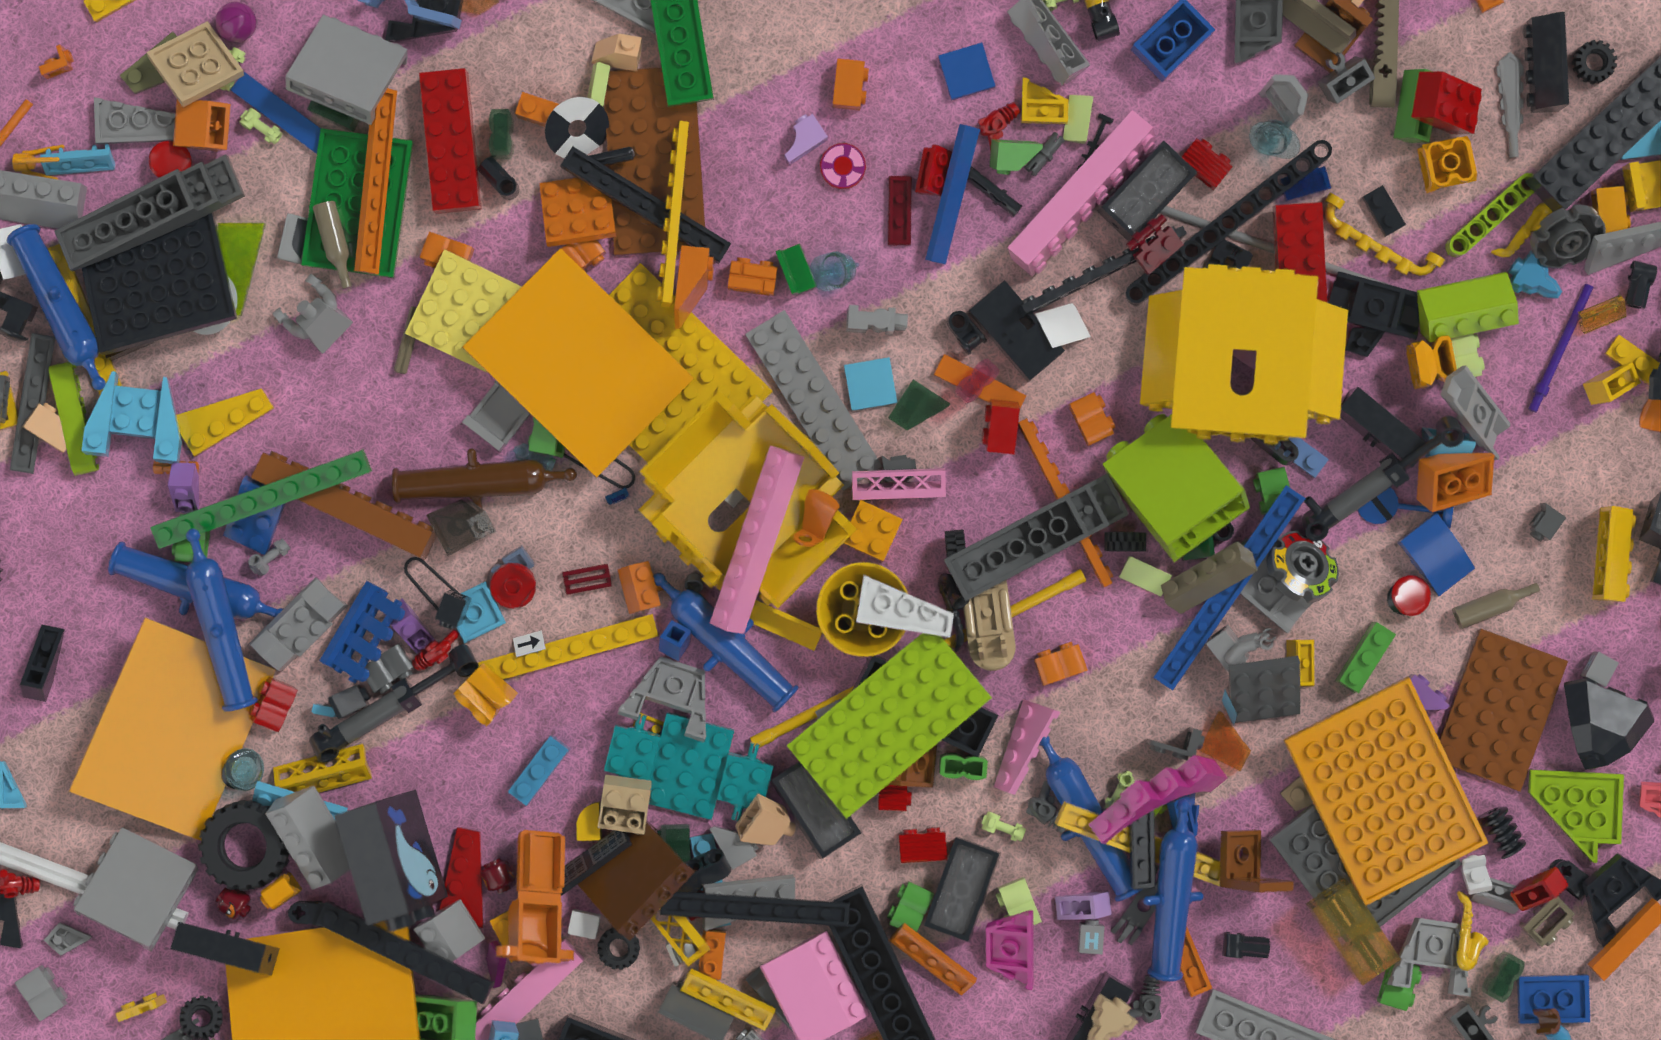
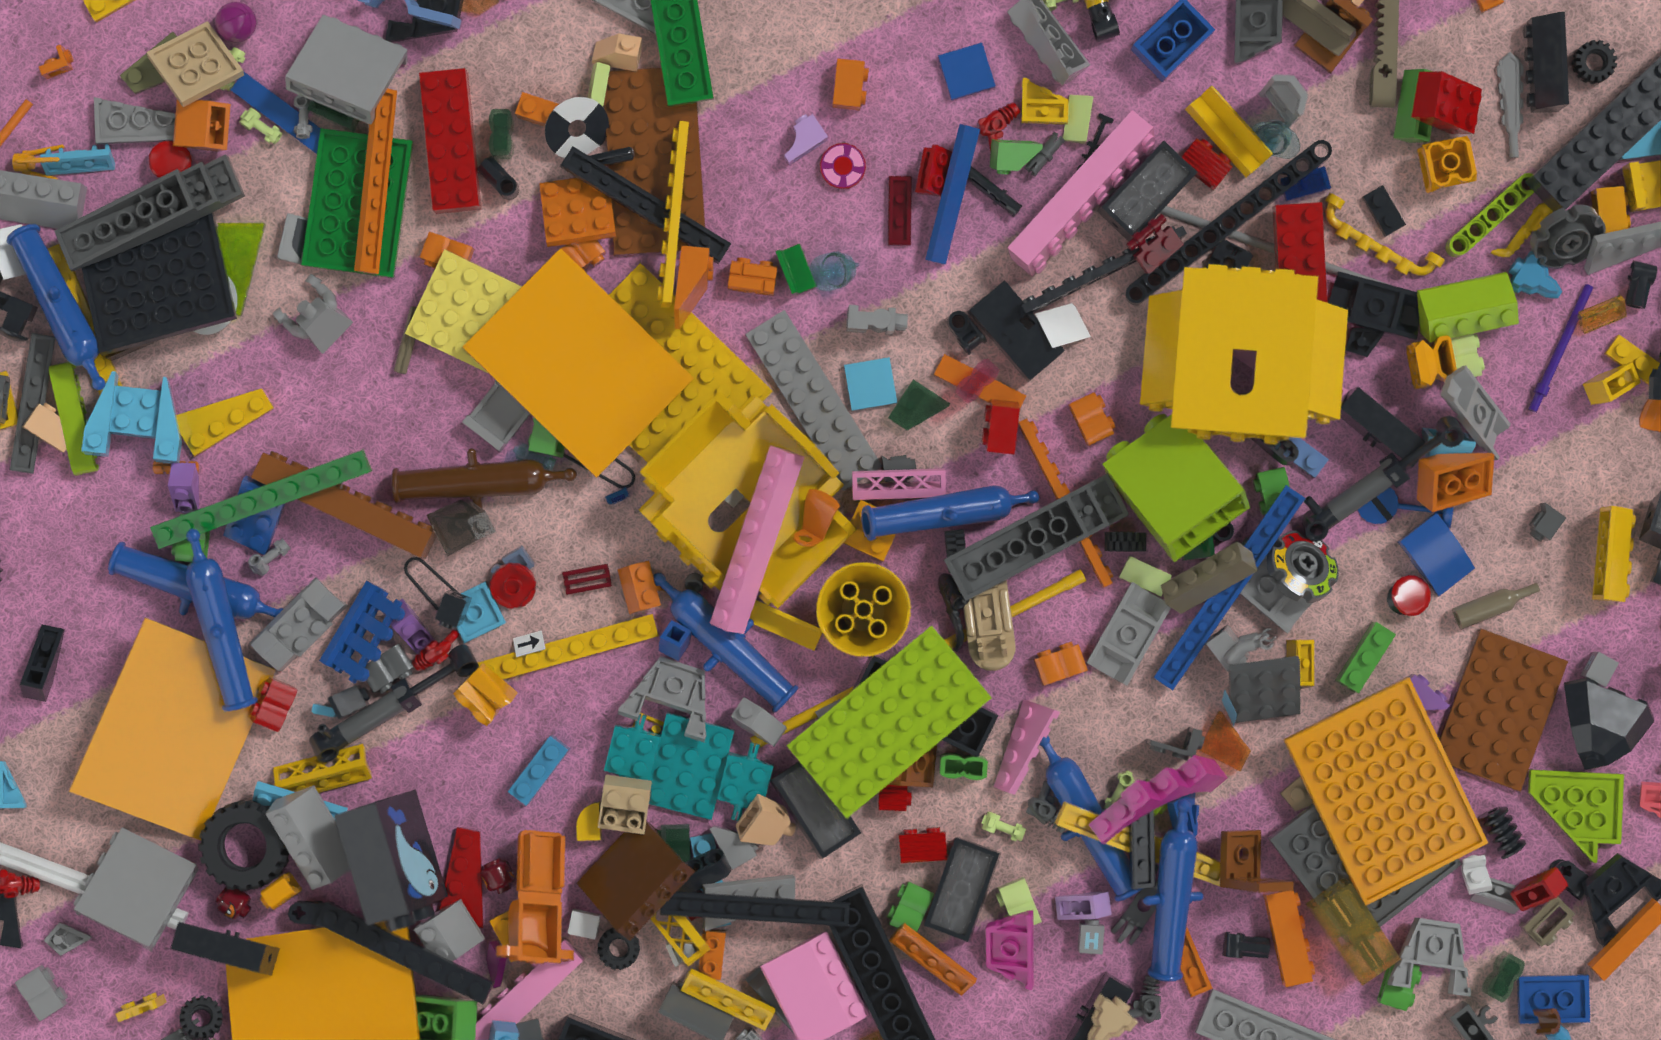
(243, 769): clear light blue piece -> none
(303, 129): none -> light grey bar
(333, 238): dark tan piece -> none
(594, 858): black tile -> none
(758, 722): none -> light grey slope
(895, 609): white wing -> none
(942, 511): none -> blue piece
(1128, 634): none -> light grey piece
(1229, 131): none -> yellow panel
(1288, 937): none -> orange brick
(1345, 78): dark grey brick -> none
(1469, 943): yellow piece -> none

